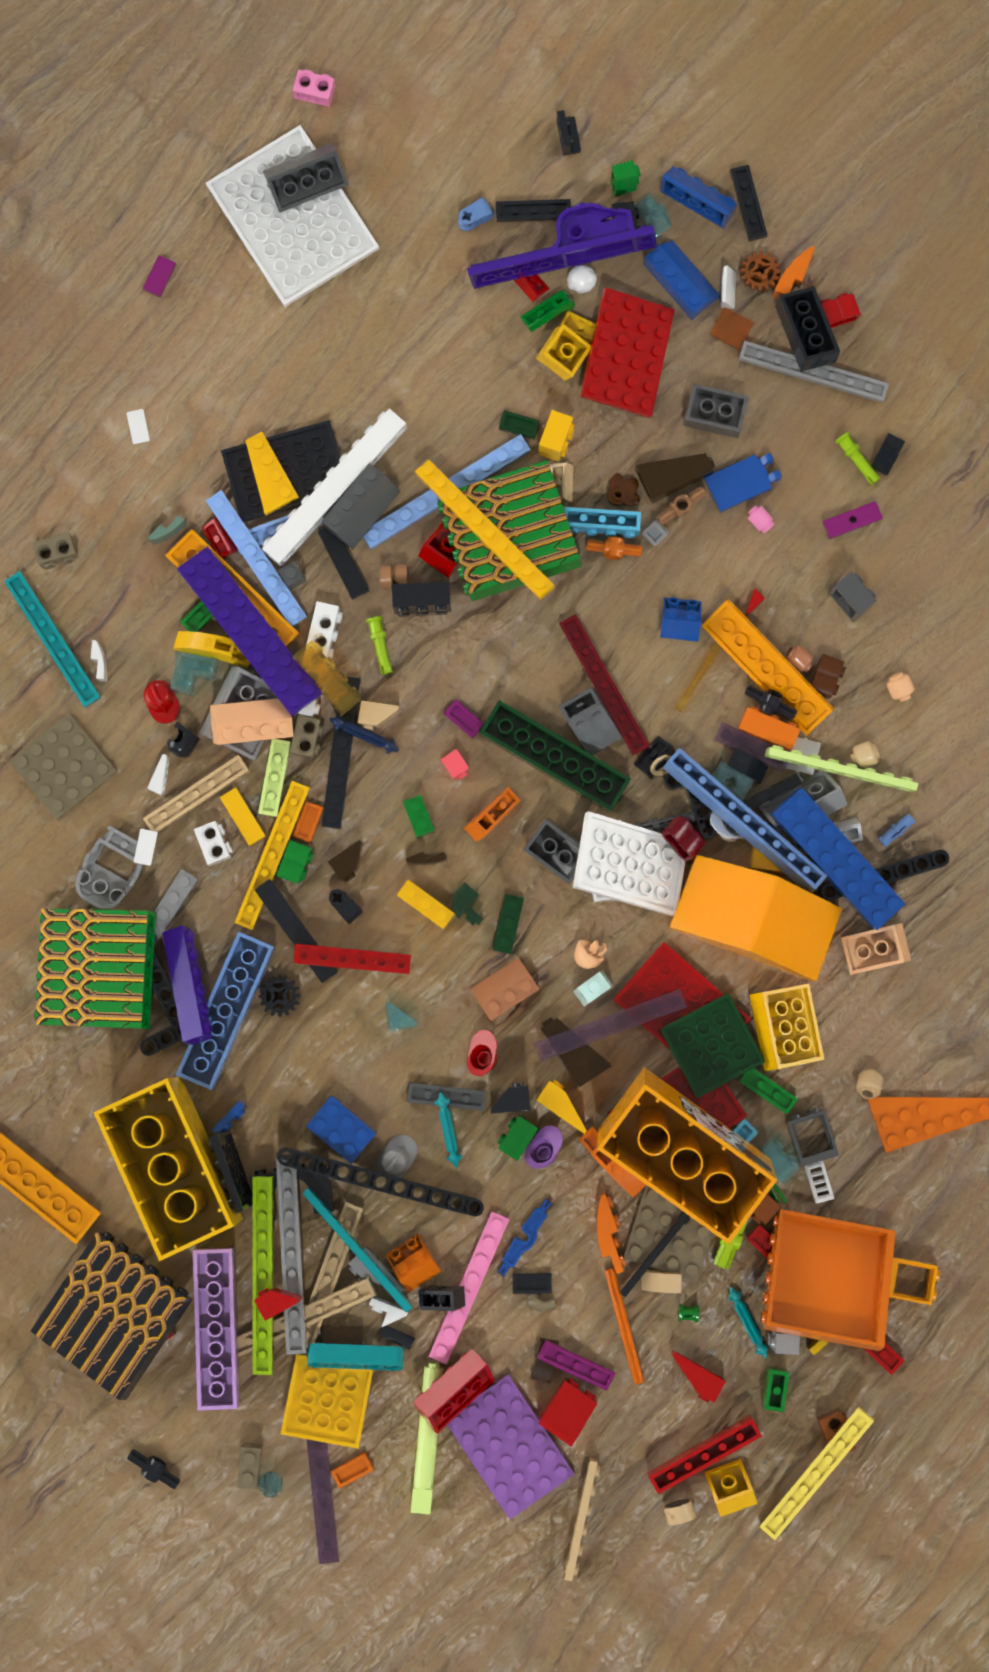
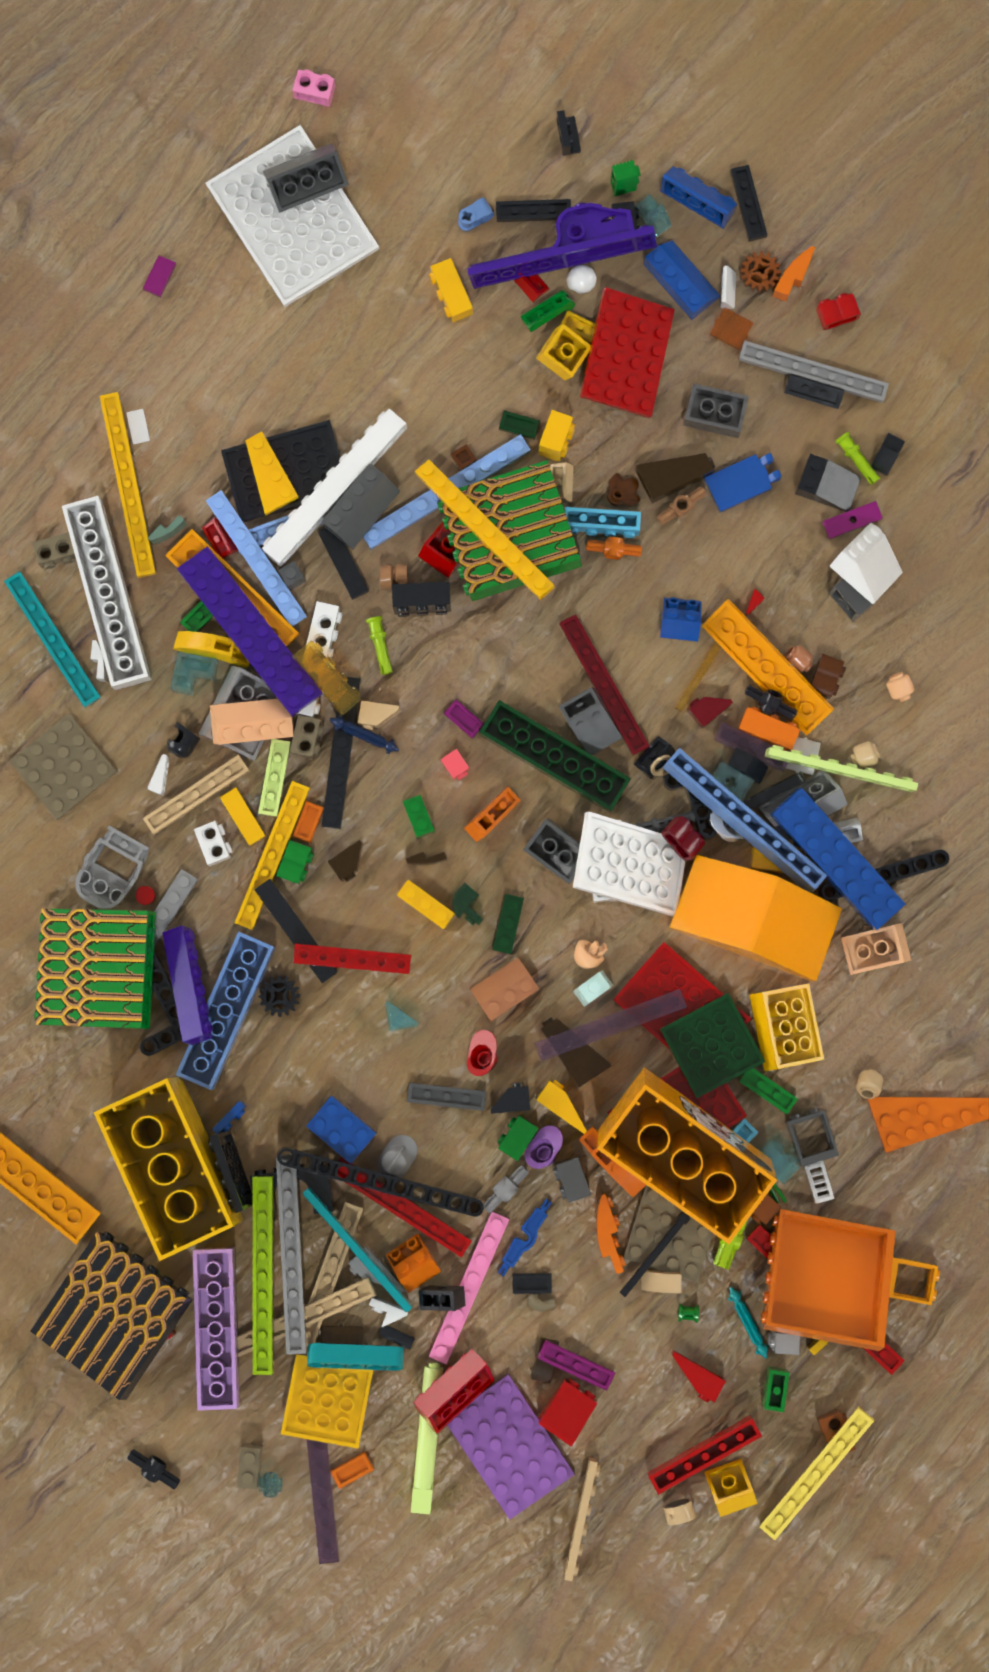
(106, 593): none -> white brick
(127, 485): none -> yellow plate
(145, 847): white sticker -> none
(145, 895): none -> red tile
(161, 701): red piece -> none
(275, 1301): red slope -> none
(347, 908): black piece -> none
(412, 1214): none -> red plate
(448, 1129): teal wheel -> none
(450, 290): none -> yellow brick
(463, 457): none -> reddish brown plate
(505, 1189): none -> light grey axle
(572, 1179): none -> dark grey brick
(624, 1326): orange axle -> none
(655, 533): light grey plate -> none
(707, 709): none -> dark red slope
(760, 519): bright pink brick -> none
(807, 329): black brick -> none
(814, 391): none -> black plate
(828, 483): none -> slope
(868, 563): none -> white slope
(896, 830): medium blue pin -> none

